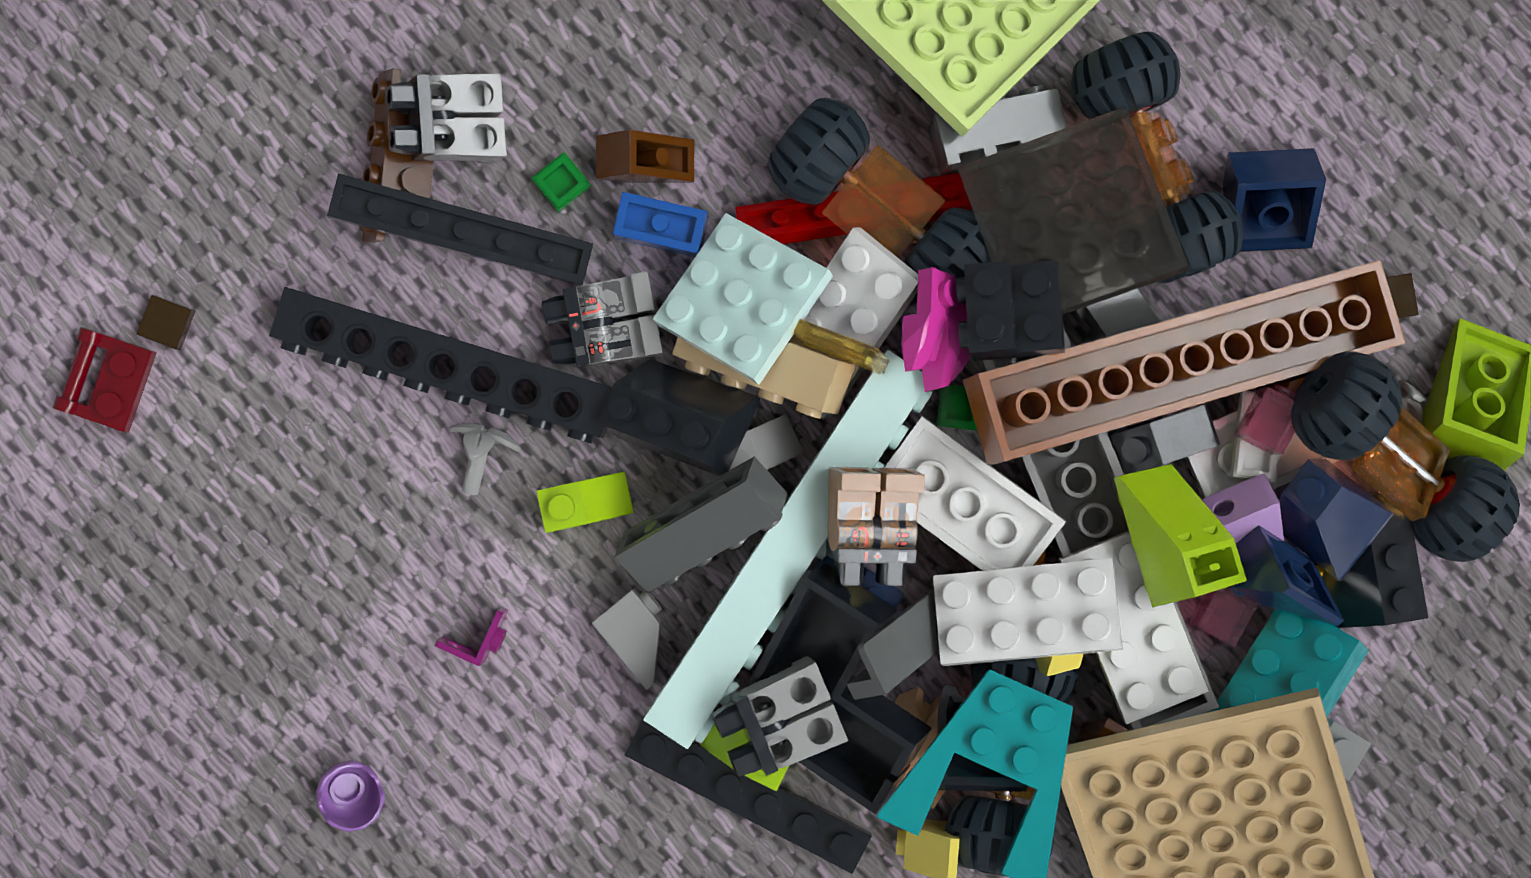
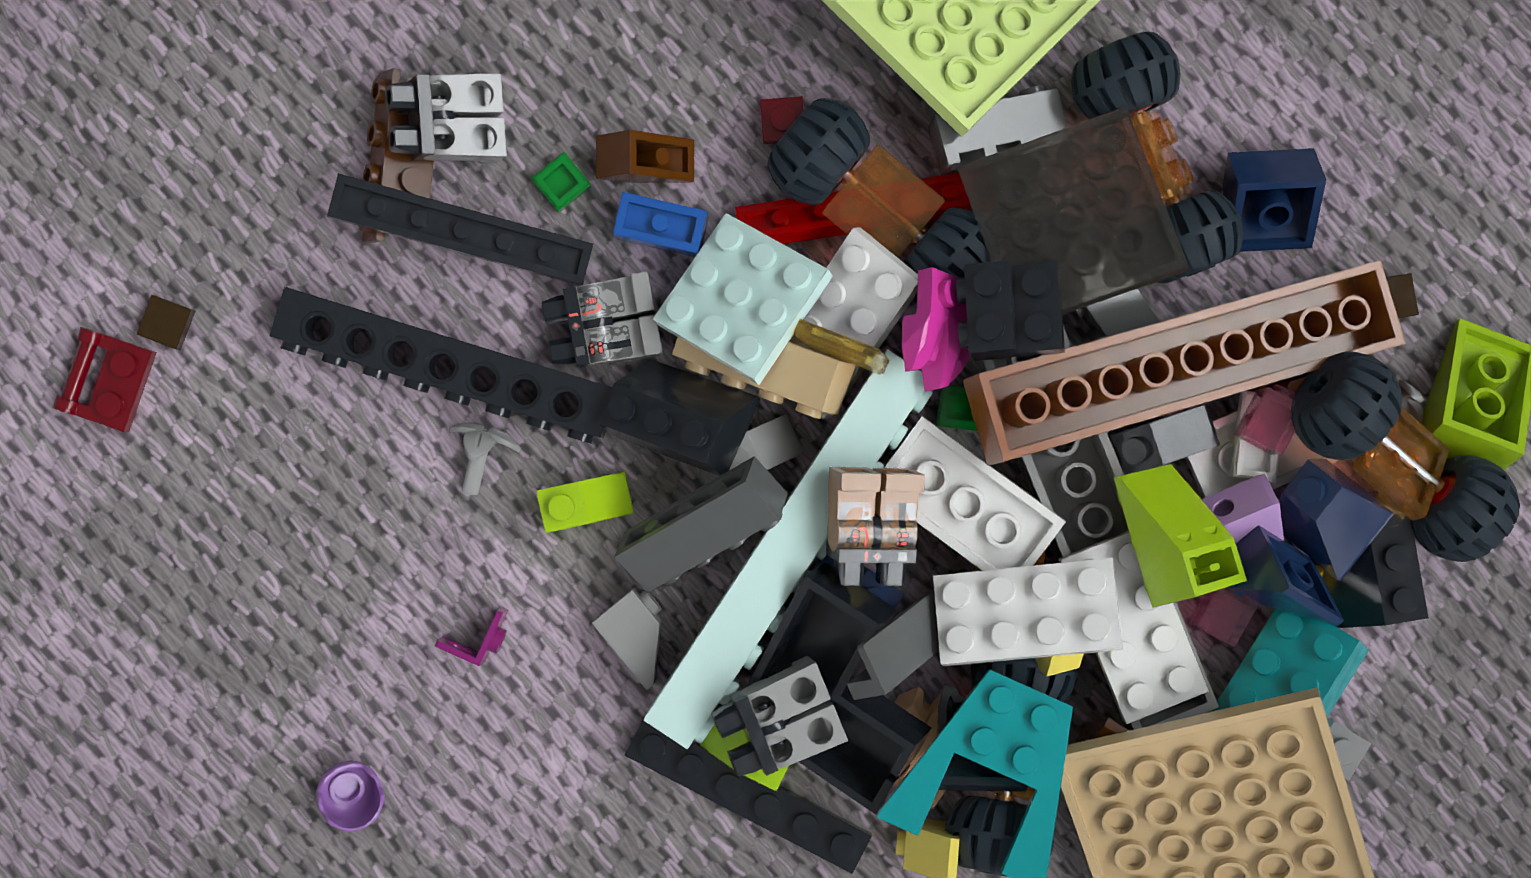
(778, 116): none -> dark red plate

